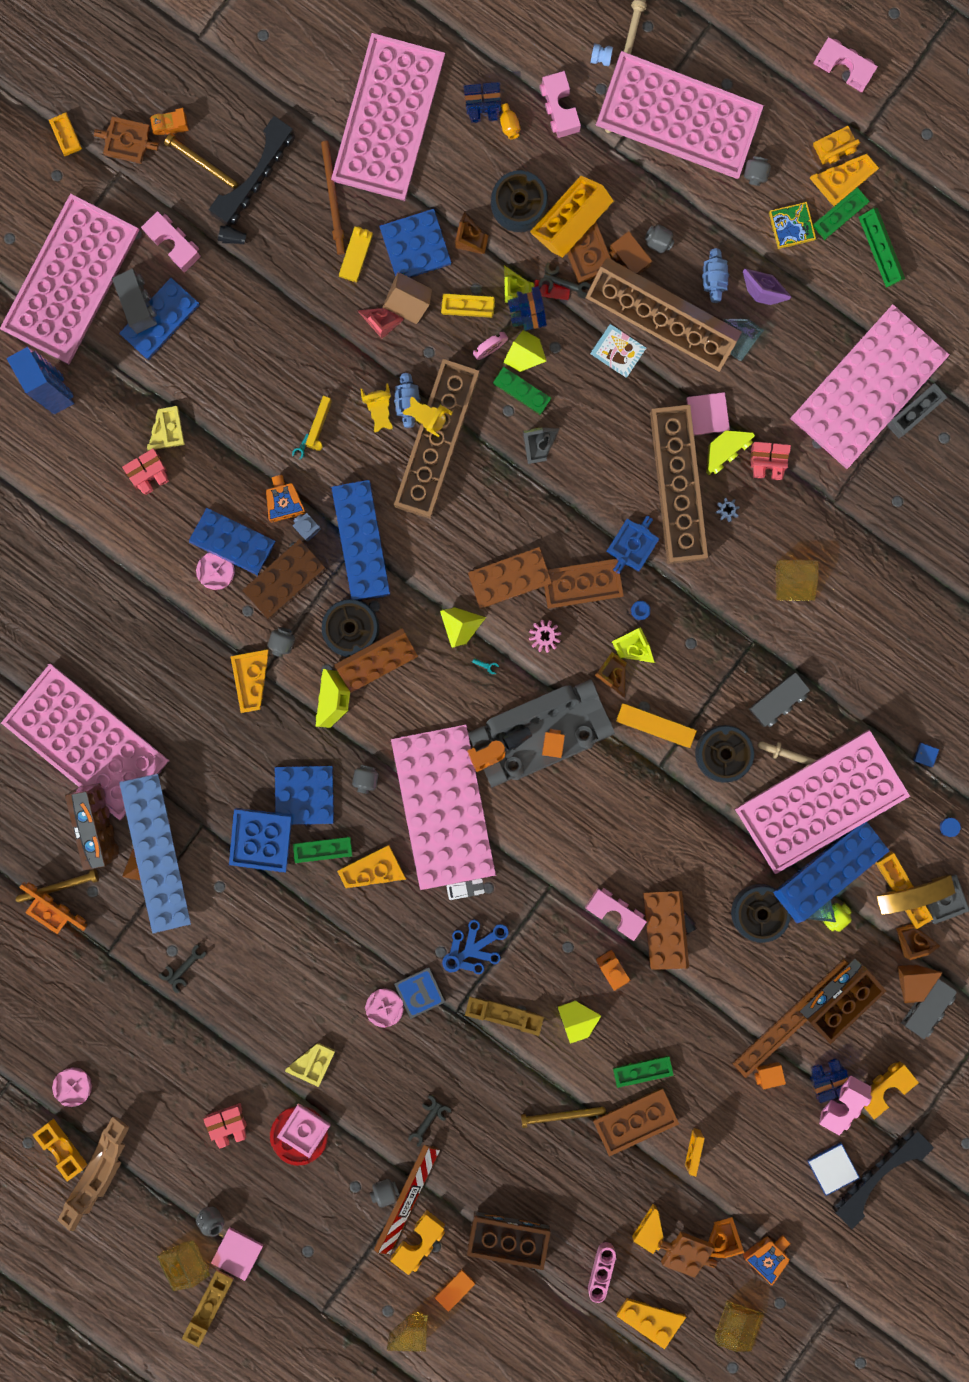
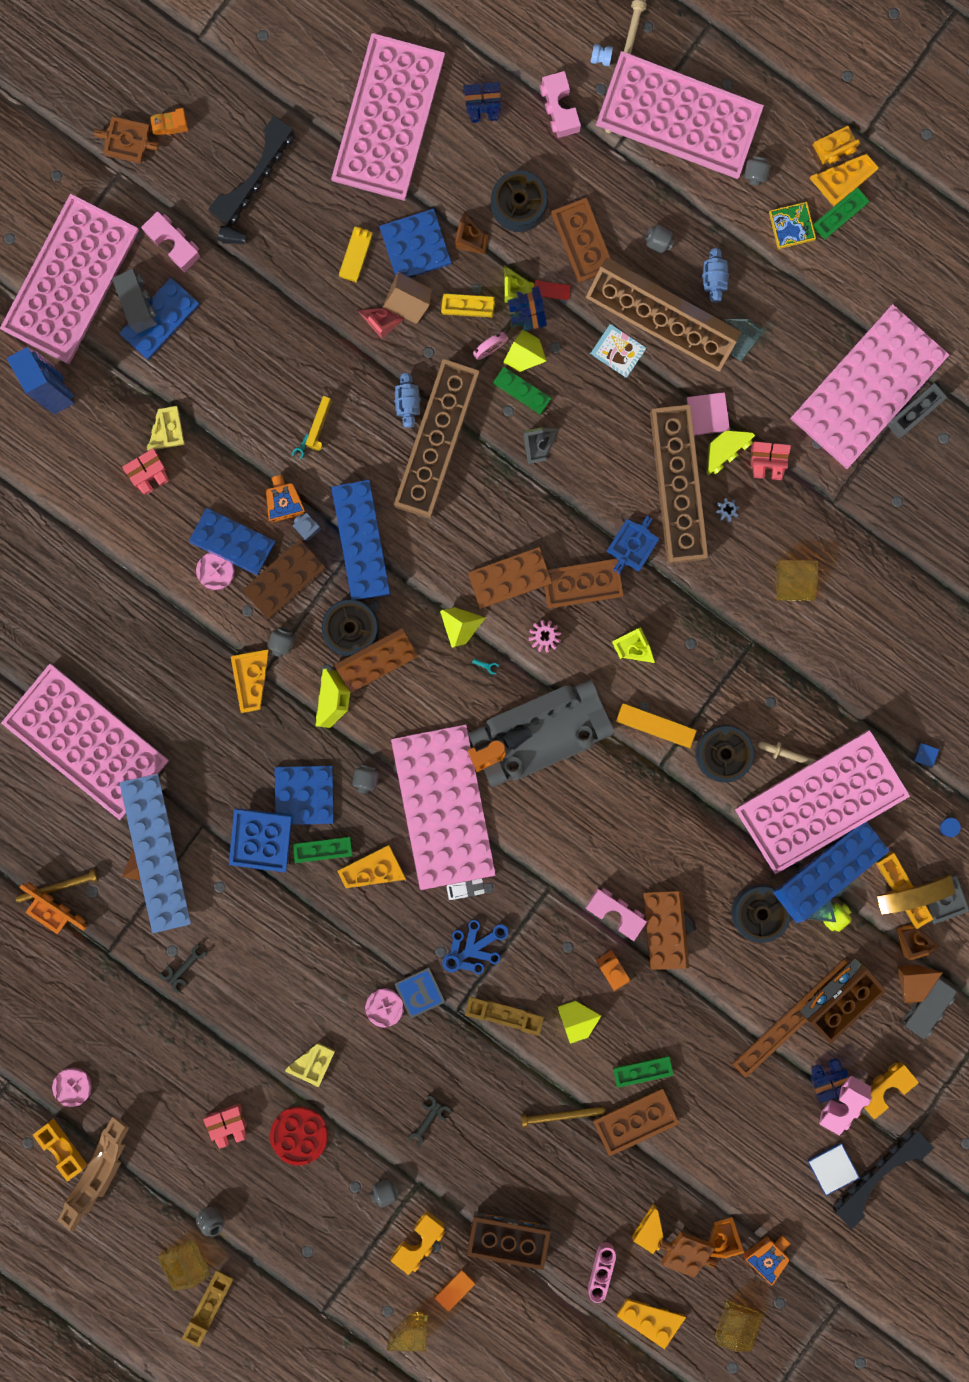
(65, 134): light orange plate -> none
(92, 826): brick -> none
(171, 141): pearl gold bar -> none
(237, 1253): bright pink tile -> none
(303, 1130): bright pink tile -> none
(338, 233): dark orange bar -> none
(378, 405): yellow hair -> none
(406, 1199): tile -> none
(431, 418): yellow hair -> none
(509, 122): light orange plant -> none
(551, 277): pearl dark grey bar -> none
(553, 743): orange brick -> none
(572, 215): light orange slope -> none
(613, 673): dark orange slope -> none
(630, 254): dark orange brick -> none
(640, 610): blue tile -> none
(694, 1152): light orange tile -> none
(764, 287): medium lavender slope -> none
(770, 1075): orange brick -> none
(779, 700): dark grey brick -> none
(835, 53): bright pink arch -> none
(881, 247): green plate -> none

